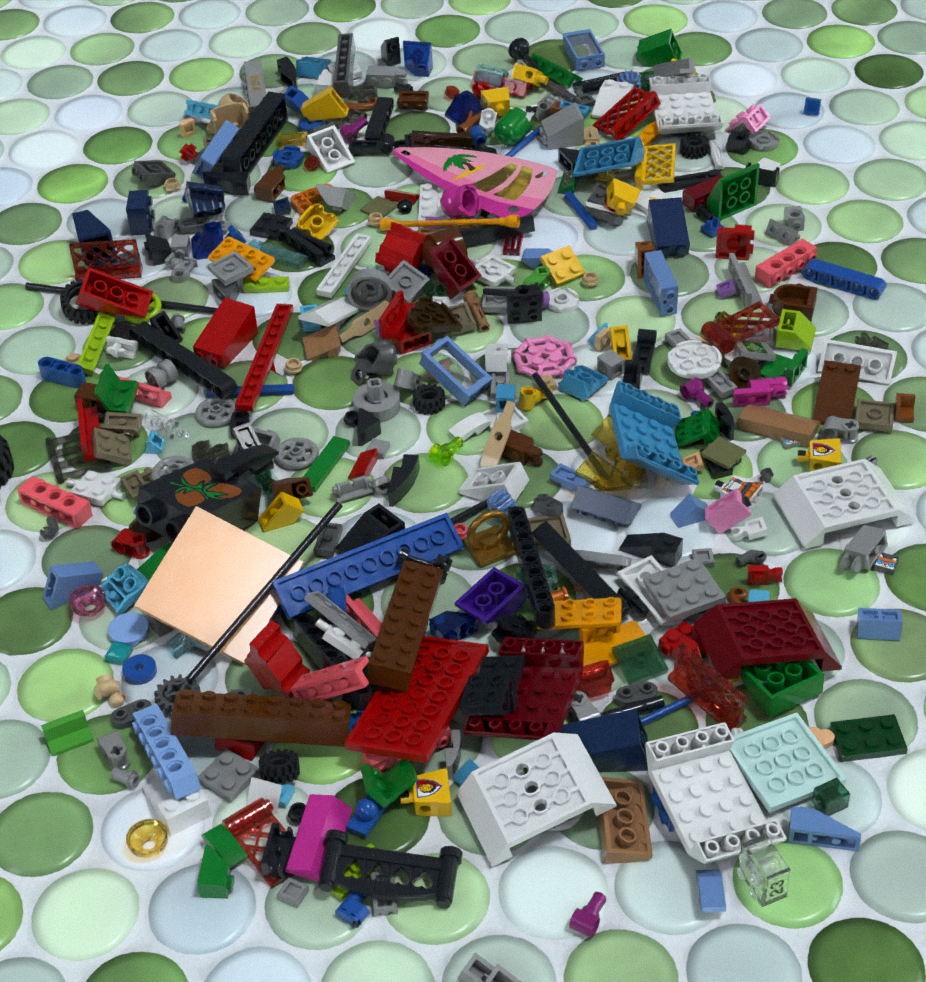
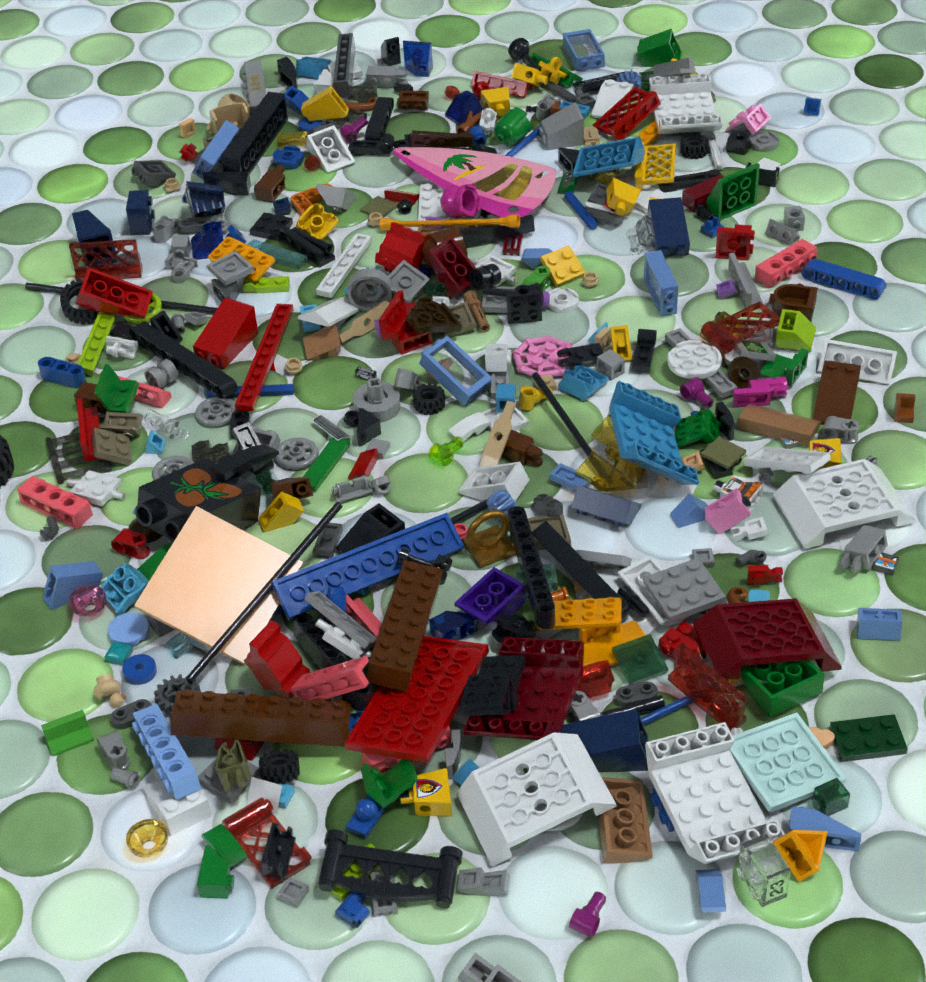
(134, 480): dark tan plate -> none
(157, 249): black slope -> none
(196, 318): none -> light grey tile
(199, 109): medium azure plate -> none
(232, 766): none -> olive hinge
(295, 809): black plate -> none
(319, 816): dark pink slope -> none
(330, 428): none -> sticker
(376, 359): dark grey piece -> none
(403, 478): black slope -> none
(478, 883): none -> light grey slope
(485, 276): none -> black wheel
(490, 74): clear light blue panel -> none
(548, 68): none -> yellow hips
(580, 355): none -> black hinge
(633, 373): black panel -> none
(640, 250): dark orange torso -> none
(644, 232): none -> clear plate
(662, 546): black slope -> none
(787, 459): none -> white plate
(802, 851): none -> light orange slope
(875, 342): clear smoke plate -> none
(875, 415): dark tan plate -> none

